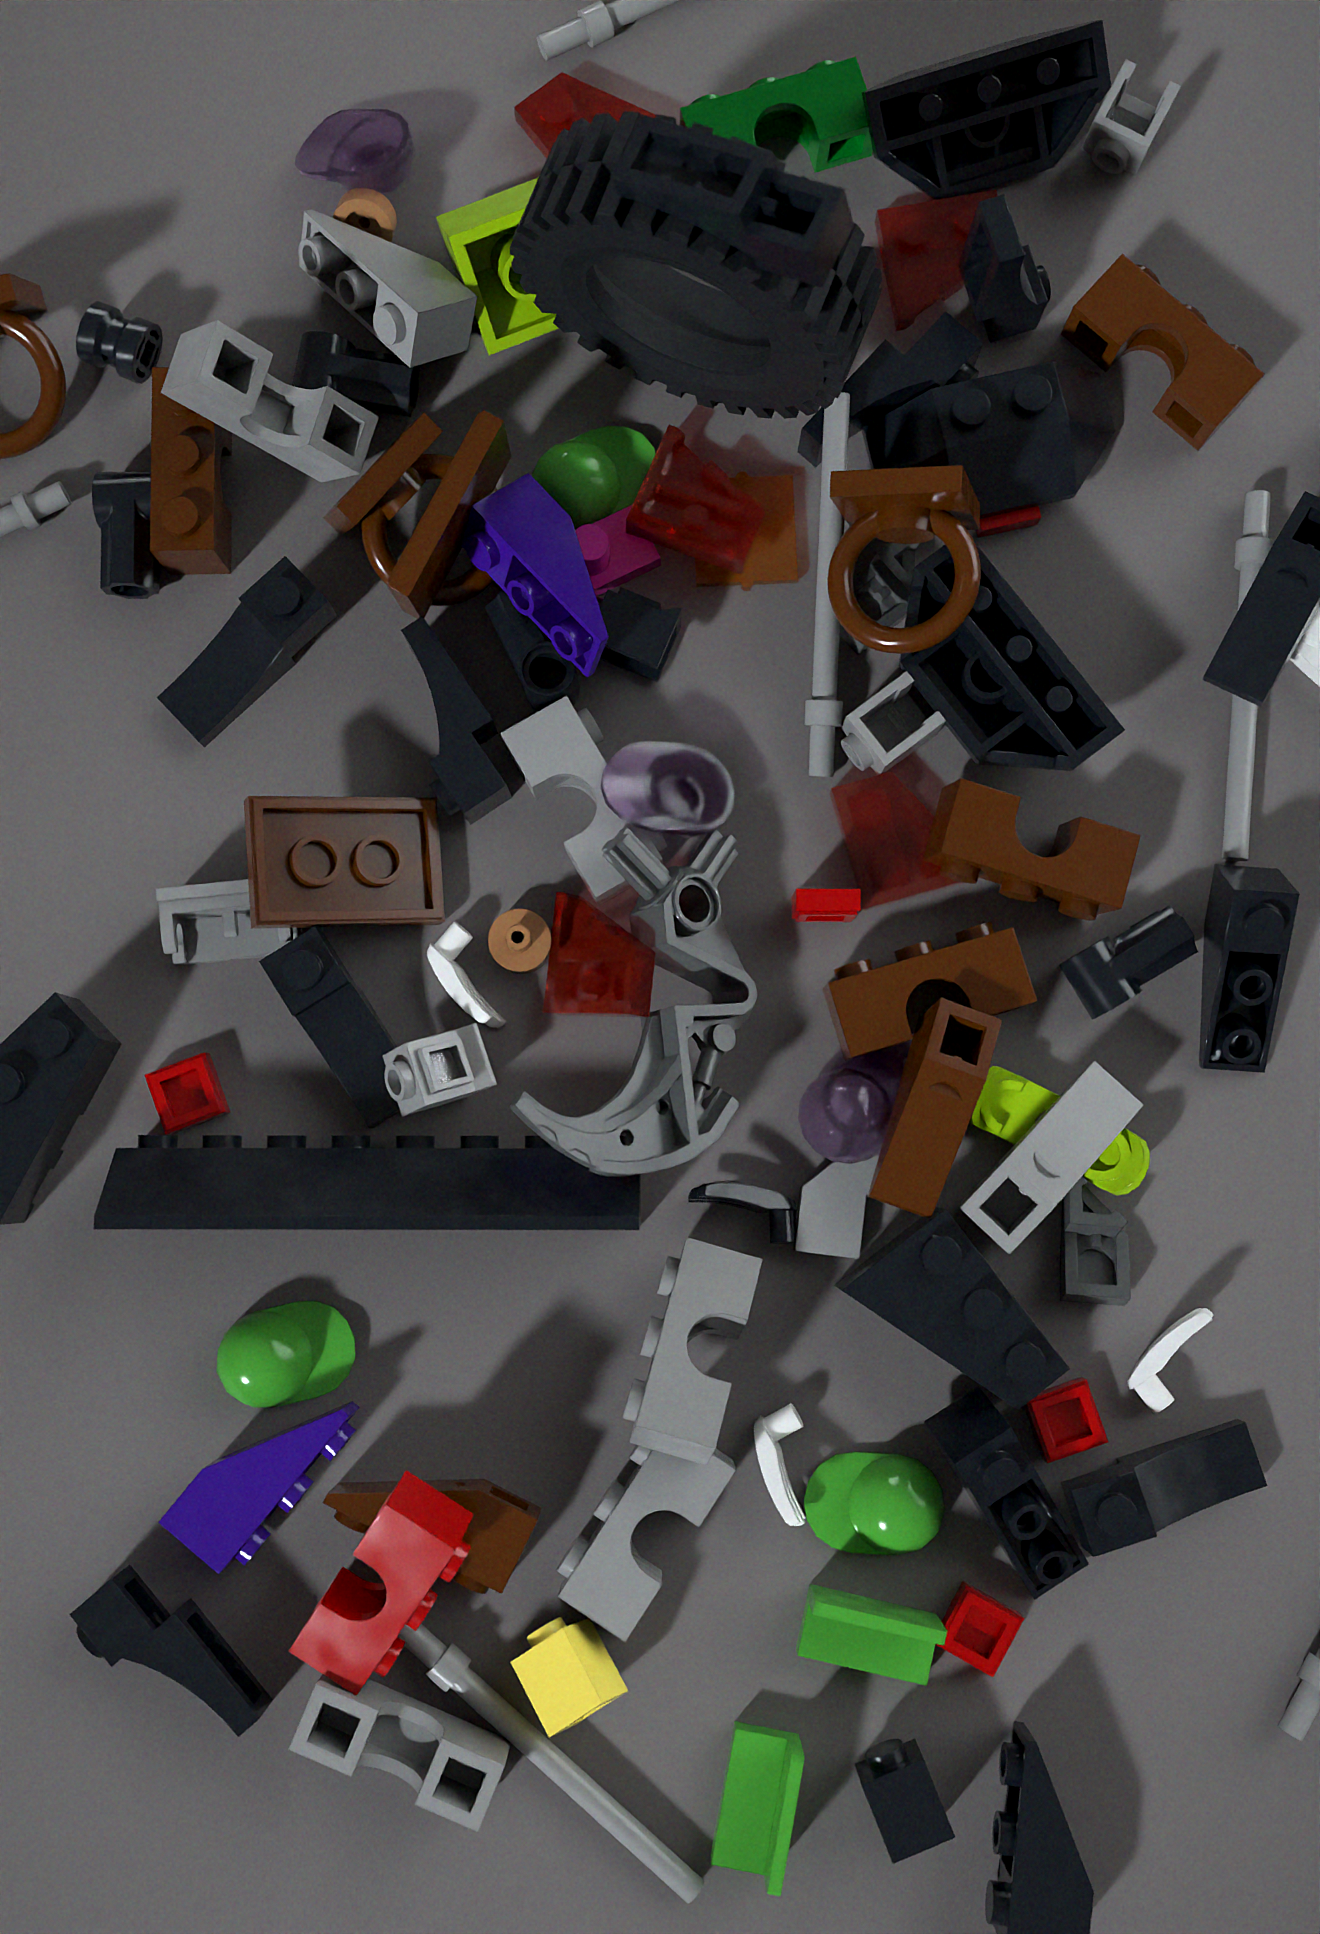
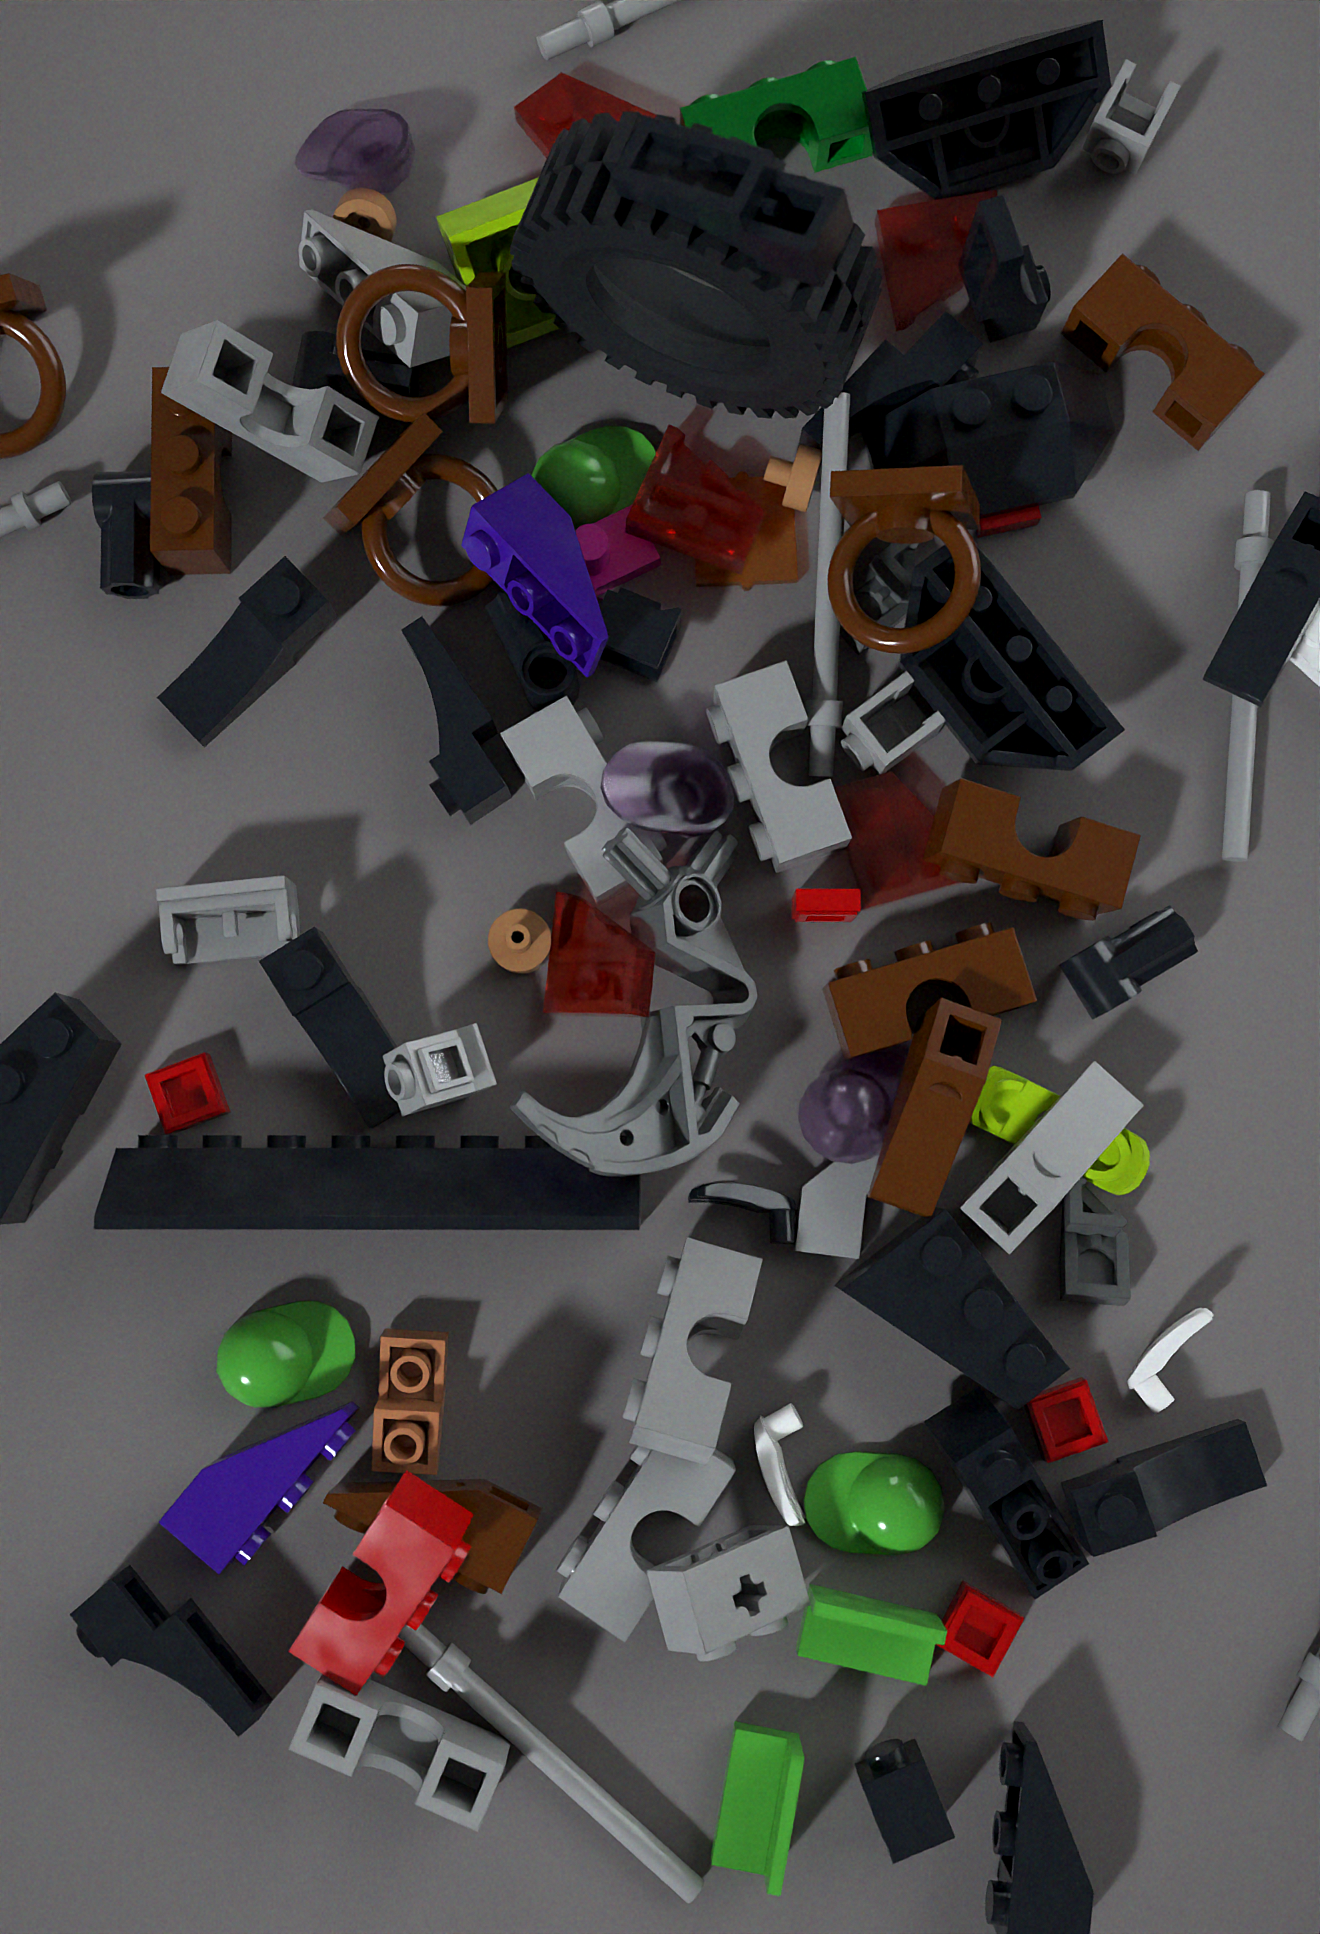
(123, 343): black wheel -> none
(343, 861): reddish brown tile -> none
(410, 1401): none -> nougat slope
(442, 527): reddish brown tile -> none
(454, 978): white piece -> none
(475, 343): none -> reddish brown tile
(567, 1674): light yellow brick -> none
(728, 1591): none -> light grey brick
(791, 820): none -> light grey arch
(796, 476): none -> medium nougat tile
(1243, 964): black slope -> none

